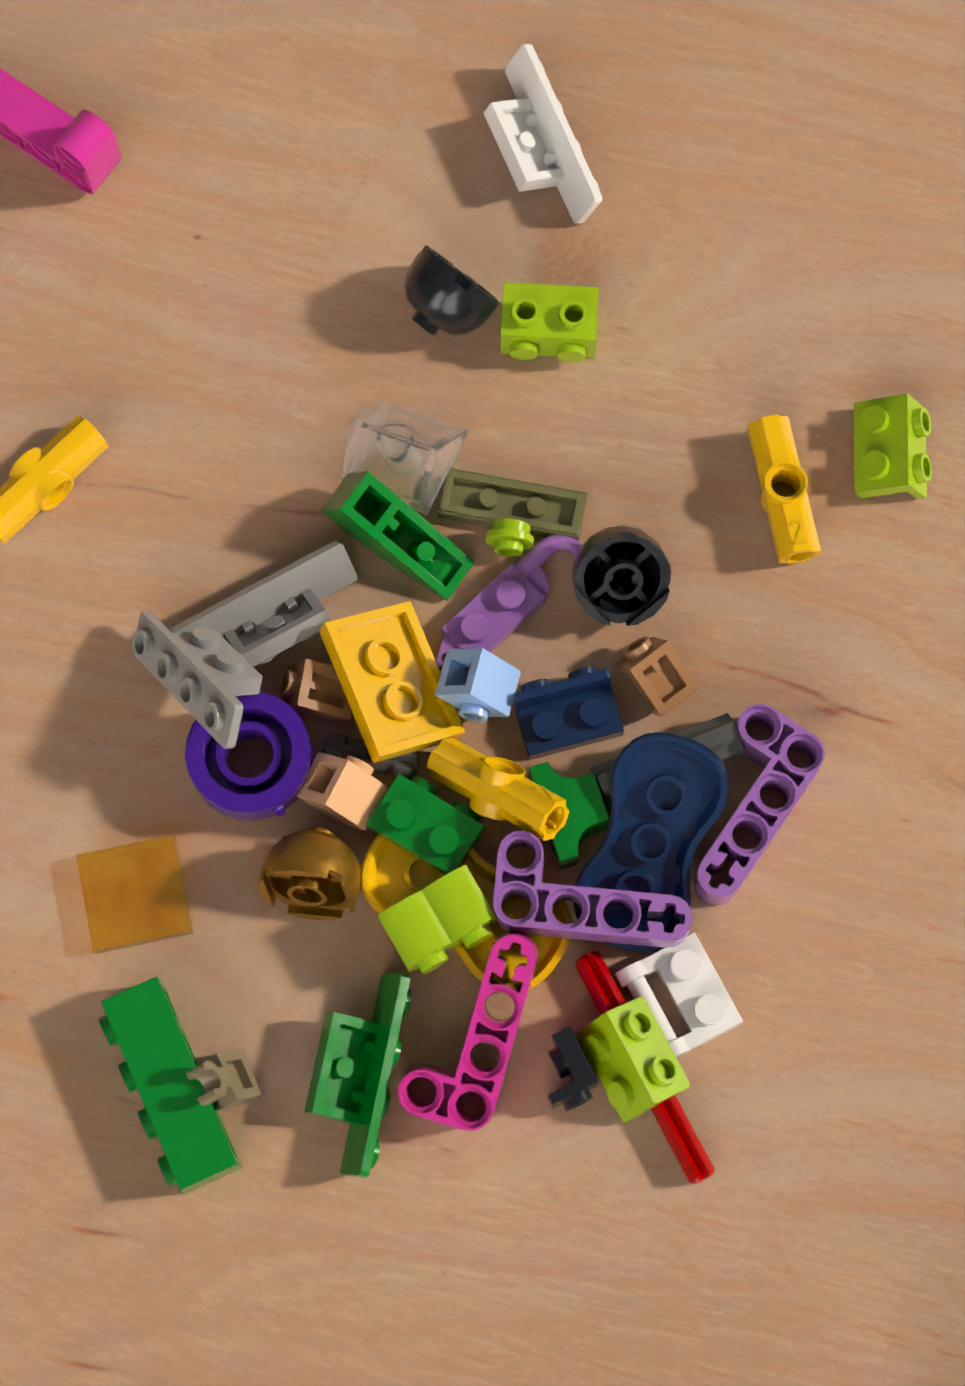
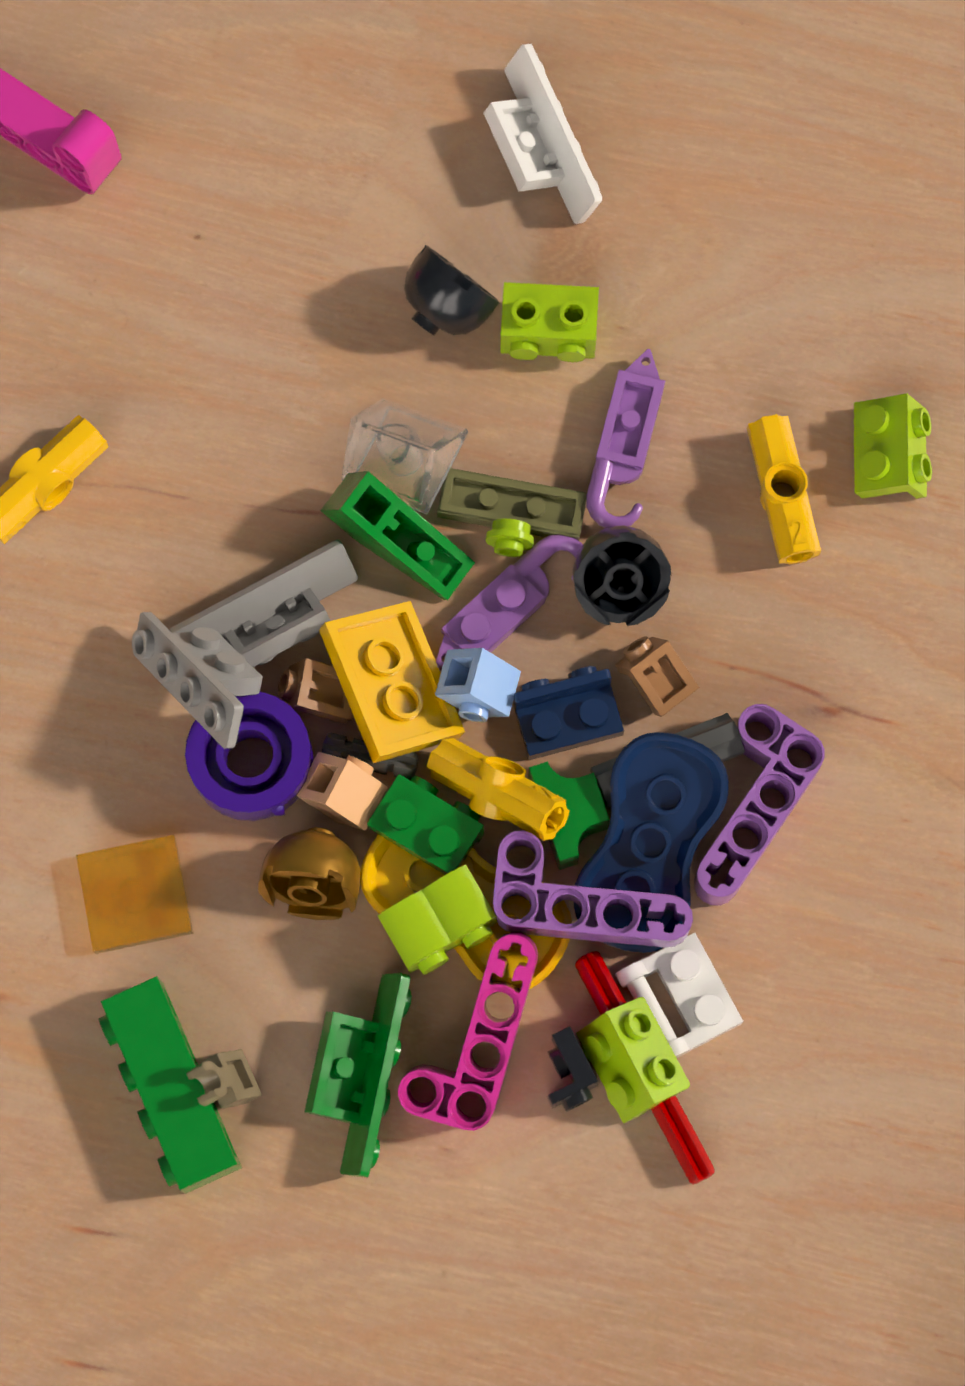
(625, 437): none -> medium lavender plate

